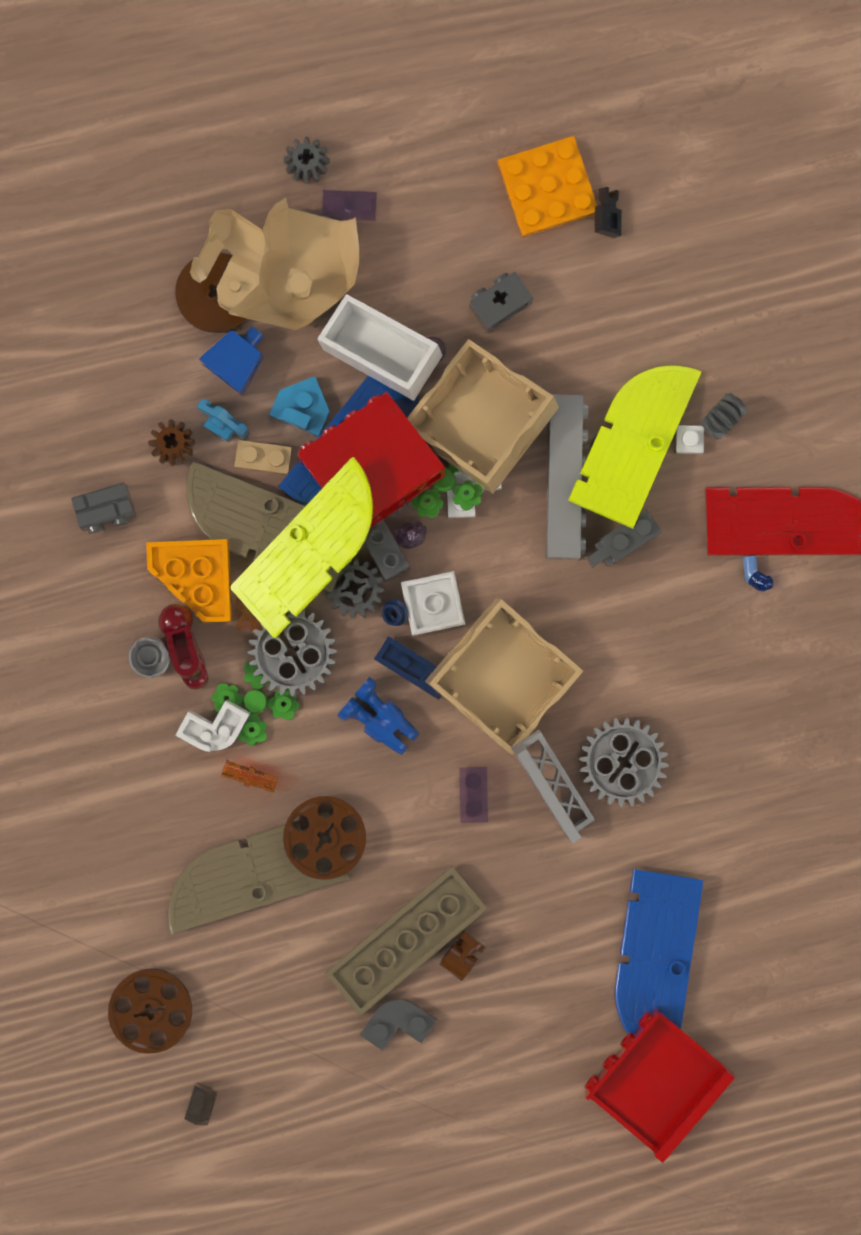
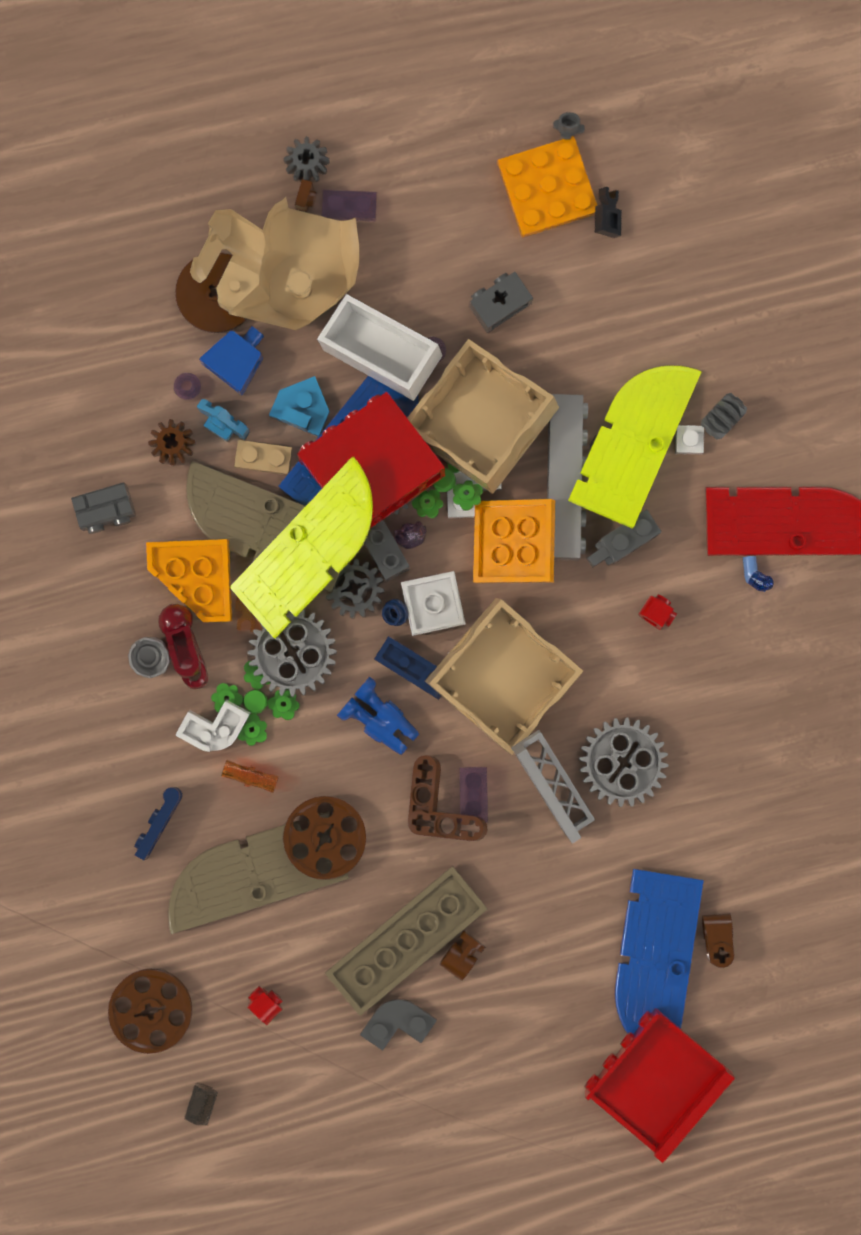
(158, 821): none -> dark blue plate
(187, 394): none -> clear purple plate
(264, 1004): none -> red plate
(306, 196): none -> reddish brown plate
(429, 809): none -> reddish brown beam
(514, 541): none -> light orange plate
(569, 125): none -> dark grey plate
(658, 612): none -> red plate
(718, 933): none -> reddish brown piece

